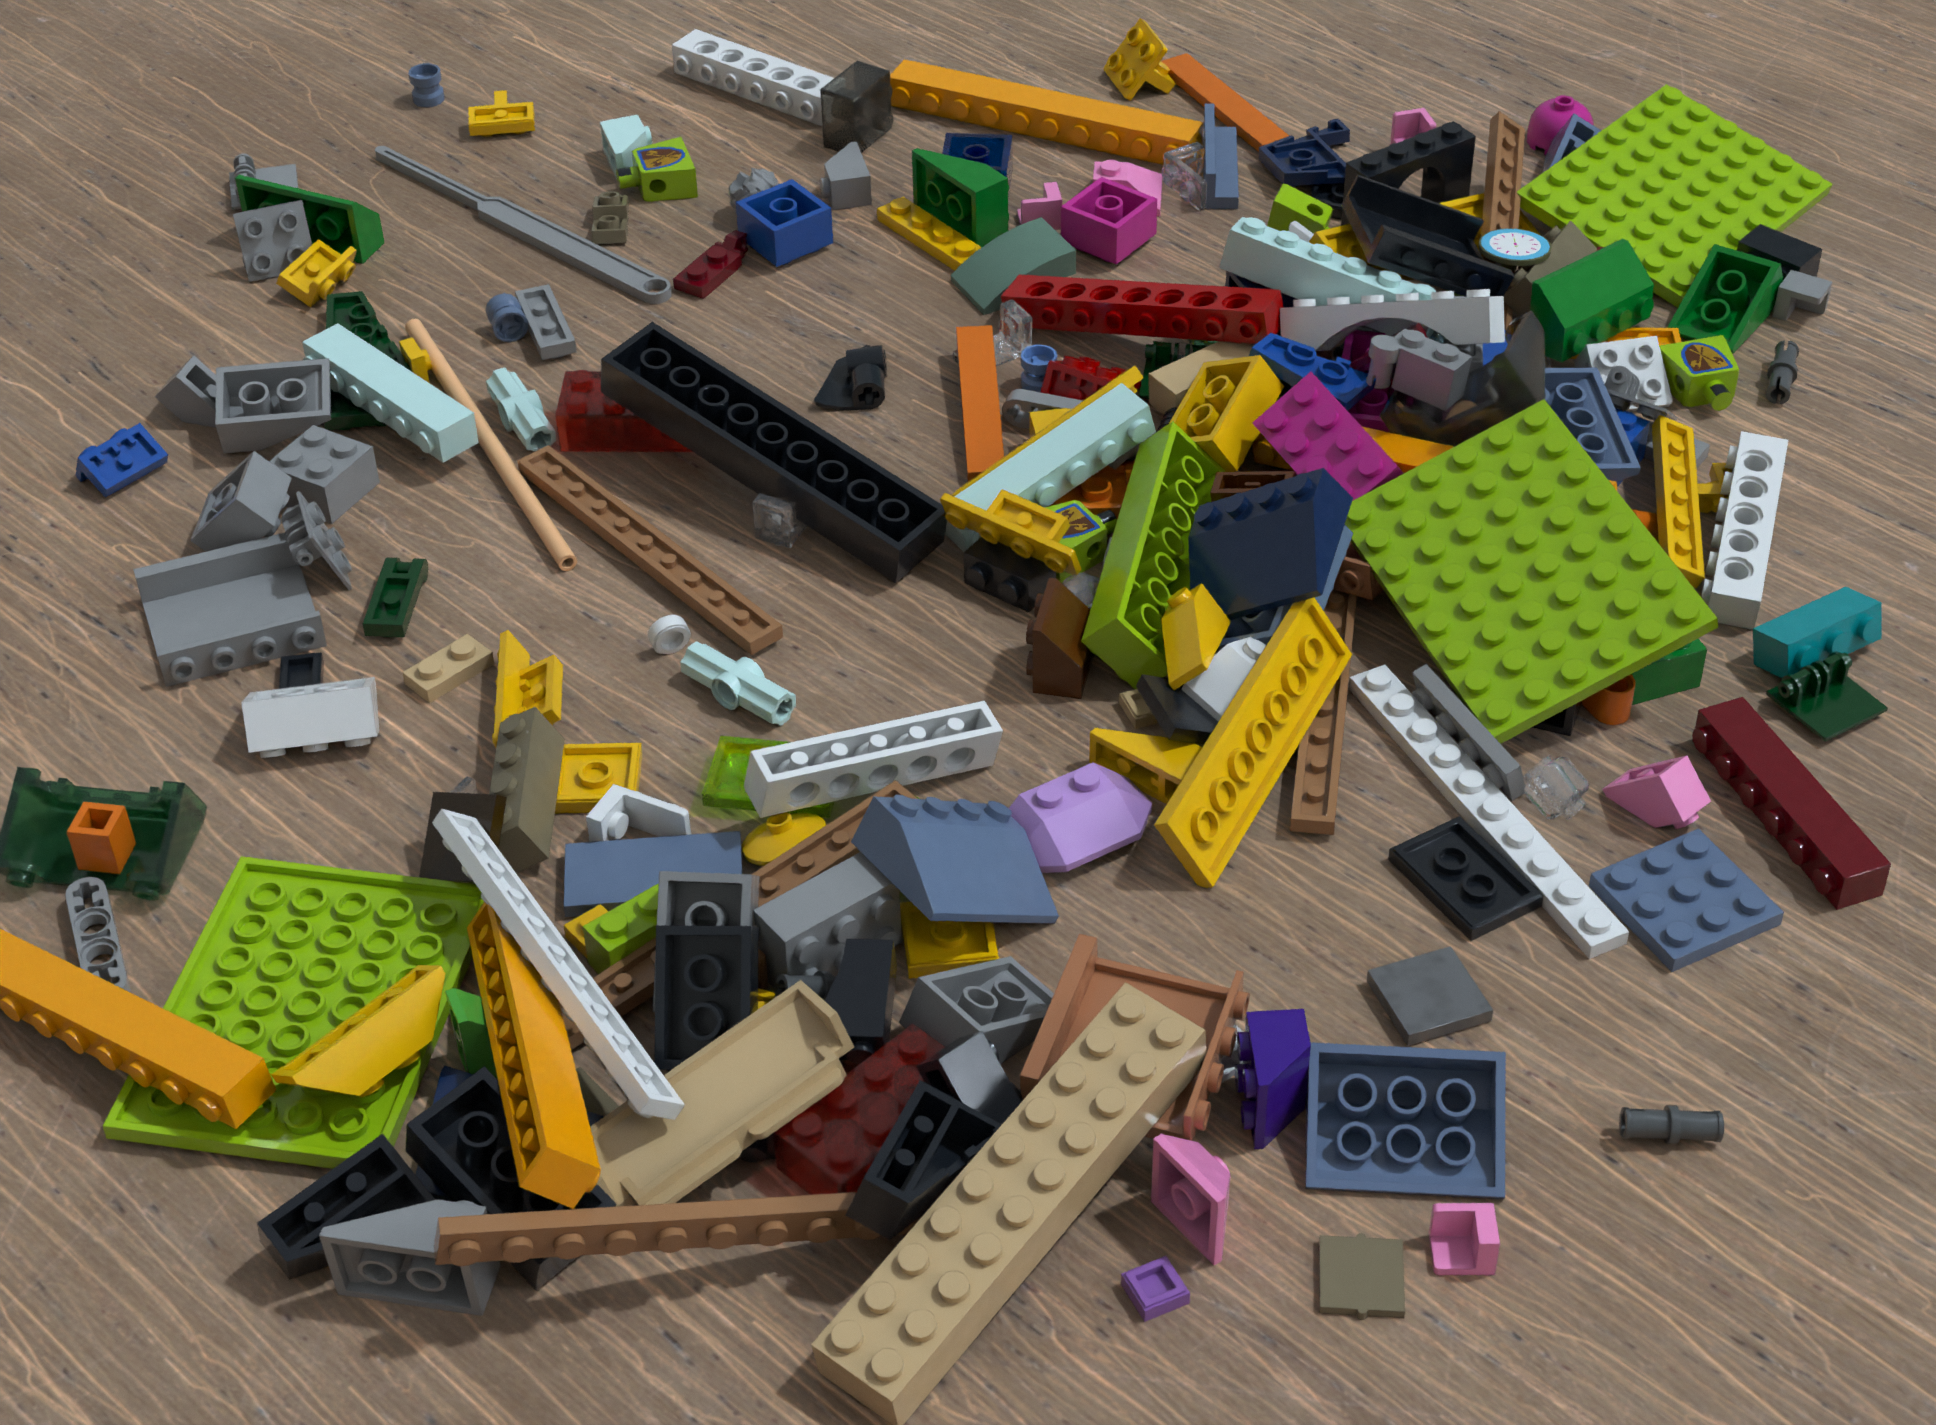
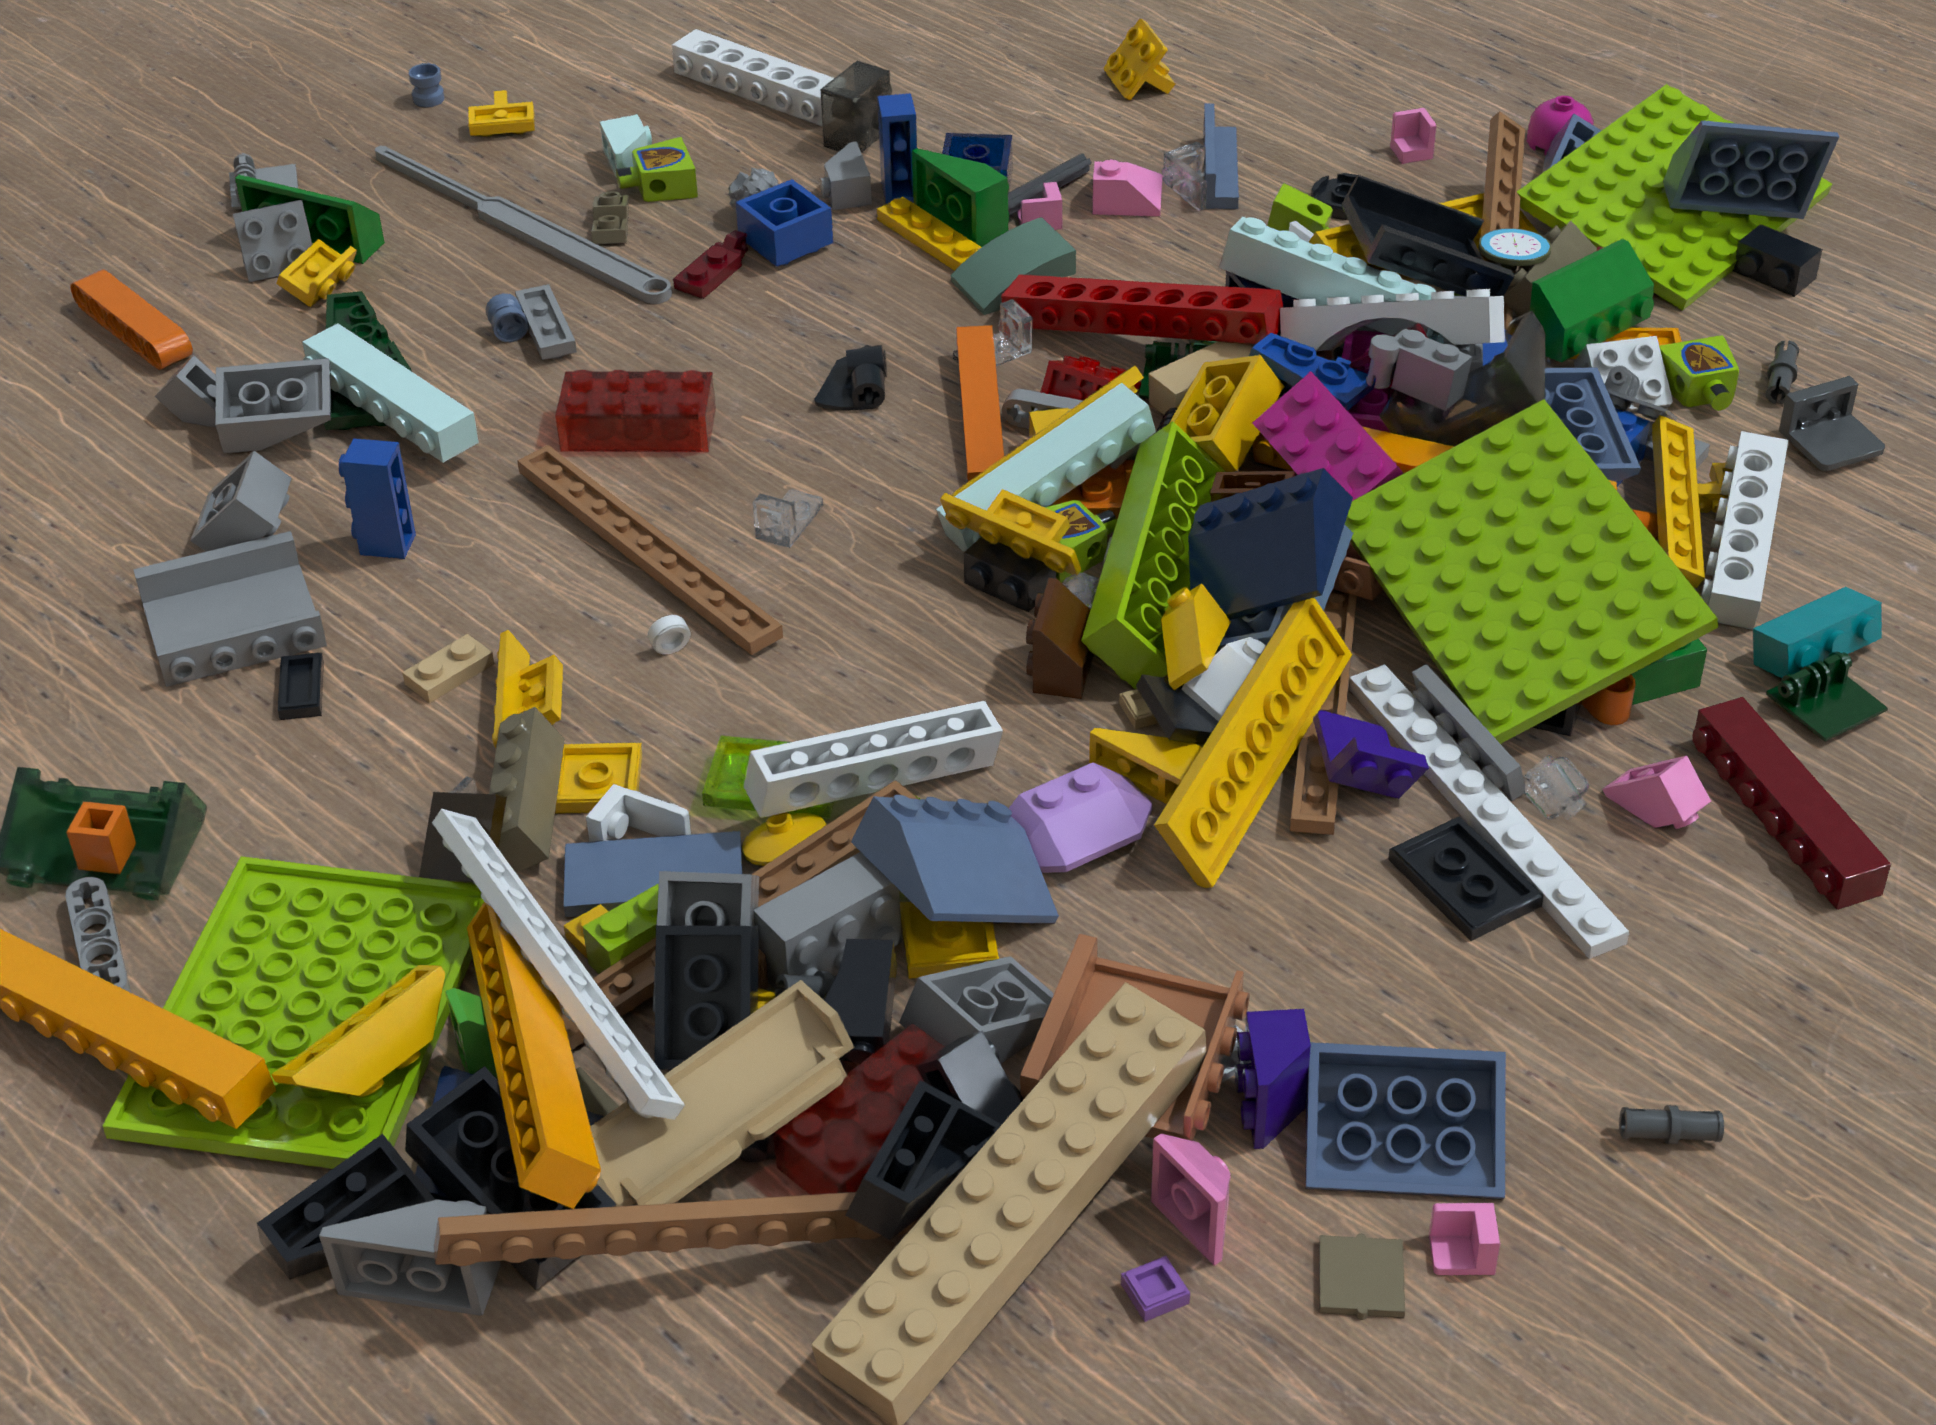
(120, 460): blue bracket -> none
(131, 319): none -> orange beam
(311, 538): light grey hinge -> none
(311, 716): white slope -> none
(328, 470): light grey brick -> none
(378, 498): none -> blue brick
(395, 597): dark green plate -> none
(416, 358): yellow plate -> none
(495, 451): light nougat piece -> none
(520, 410): light aqua piece -> none
(738, 683): light aqua piece -> none
(774, 451): black brick -> none
(896, 143): none -> blue brick
(1035, 362): medium blue wheel -> none
(1040, 112): light orange brick -> none
(1061, 174): none -> dark grey axle
(1109, 220): dark pink brick -> none
(1228, 105): orange tile -> none
(1309, 157): dark blue wing -> none
(1362, 756): none -> dark purple bracket
(1429, 995): flat silver tile -> none
(1442, 153): black arch -> none
(1685, 899): sand blue plate -> none
(1728, 297): green slope -> none
(1748, 169): none -> sand blue slope
(1802, 292): light grey panel -> none
(1823, 426): none -> dark grey bracket

